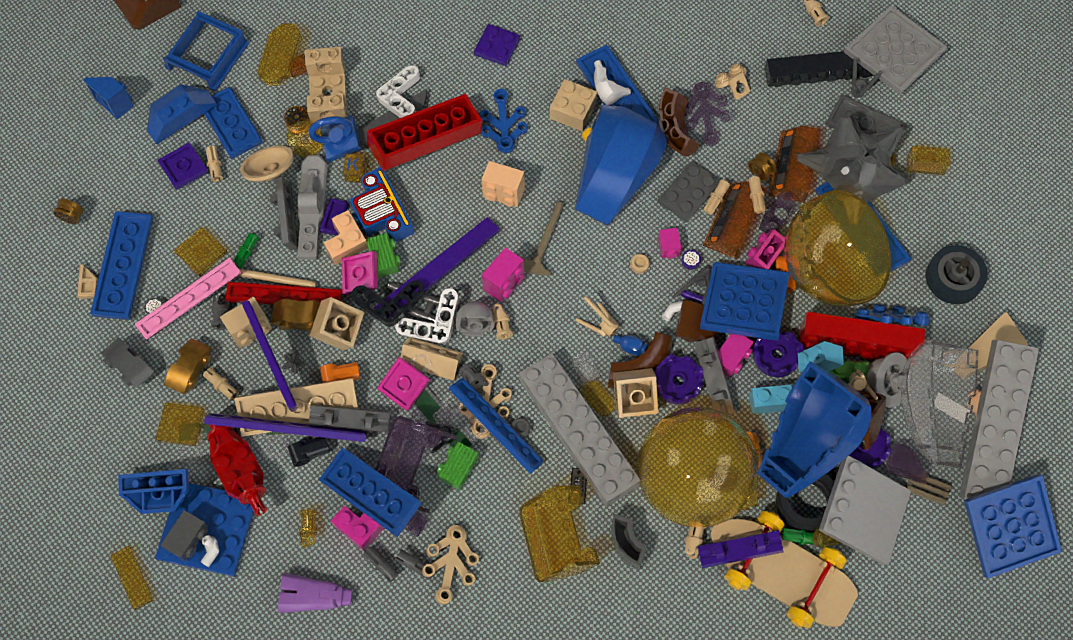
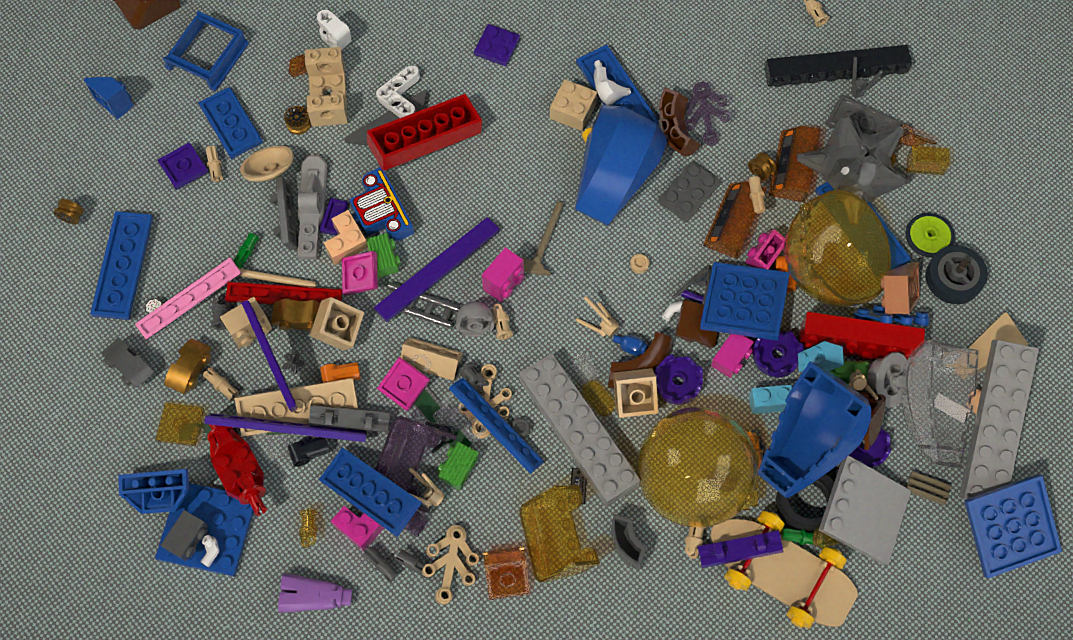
(87, 283): tan tile -> none
(132, 578): clear yellow tile -> none
(177, 110): blue wedge -> none
(200, 251): clear yellow plate -> none
(279, 54): clear yellow tile -> none
(296, 142): clear yellow dish -> none
(336, 30): none -> white piece
(338, 137): blue tile -> none
(354, 167): clear yellow brick -> none
(385, 308): black beam -> none
(432, 494): none -> tan plant
(439, 325): white beam -> none
(503, 184): light nougat brick -> none
(504, 124): blue plant -> none
(506, 573): none -> clear orange slope
(669, 243): dark pink brick -> none
(691, 259): tile -> none
(715, 376): dark grey hinge -> none
(716, 197): tan axle -> none
(735, 74): tan bracket -> none
(784, 200): piece -> none
(896, 48): light grey plate -> none
(901, 289): none -> nougat slope
(905, 463): clear purple slope -> none
(913, 139): none -> clear orange piece
(921, 226): none -> lime wheel

